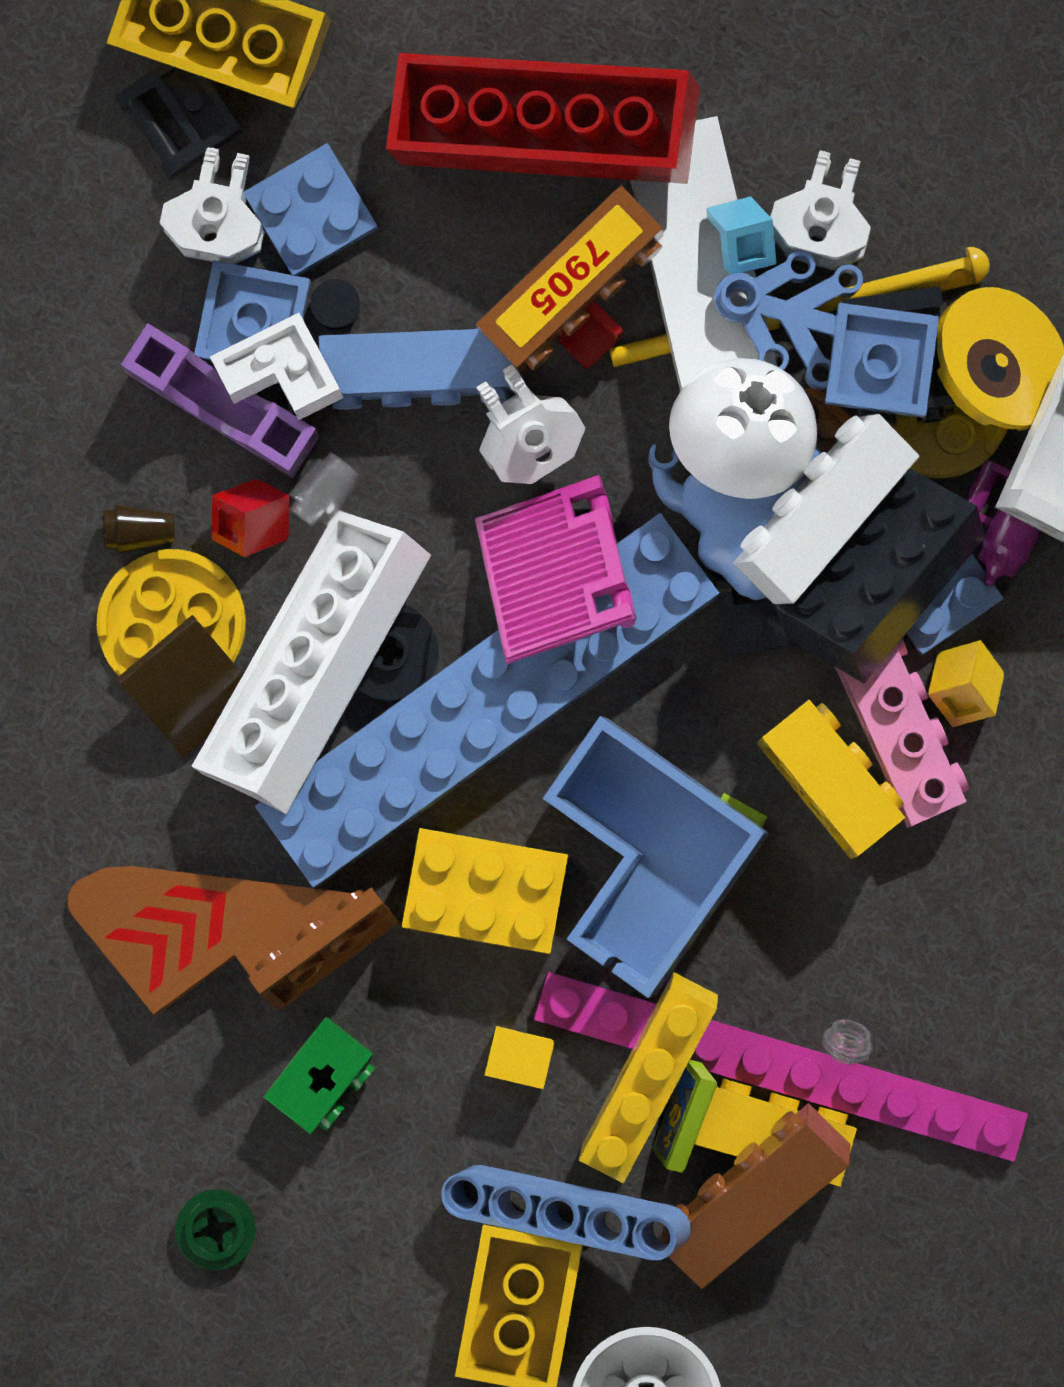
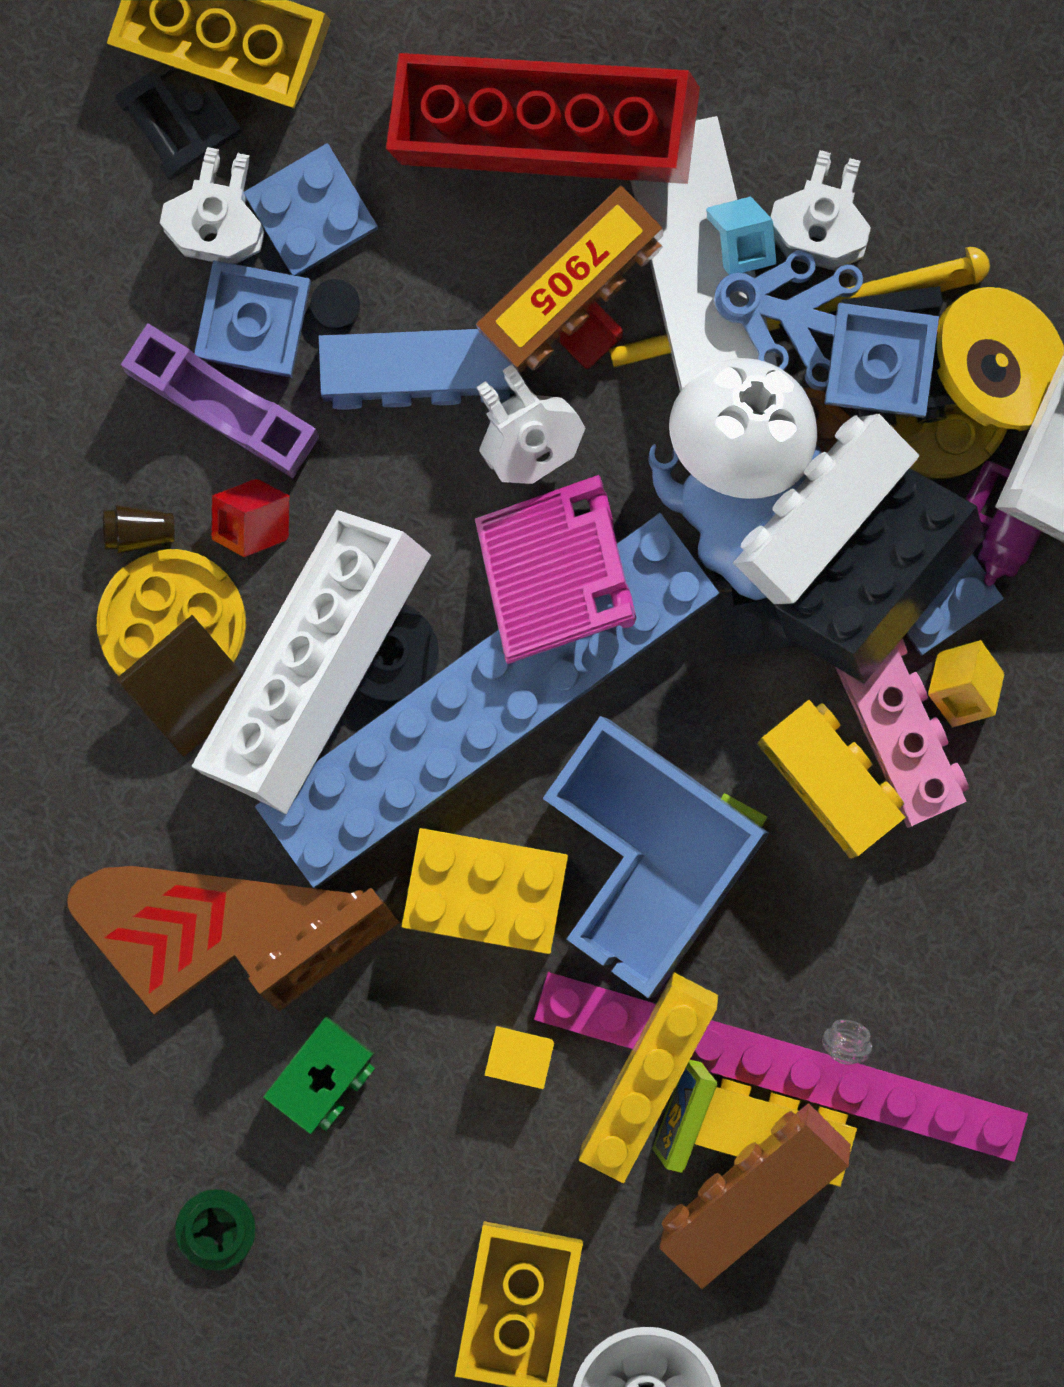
(280, 355): white plate -> none
(323, 490): clear brick -> none
(588, 1210): medium blue beam -> none

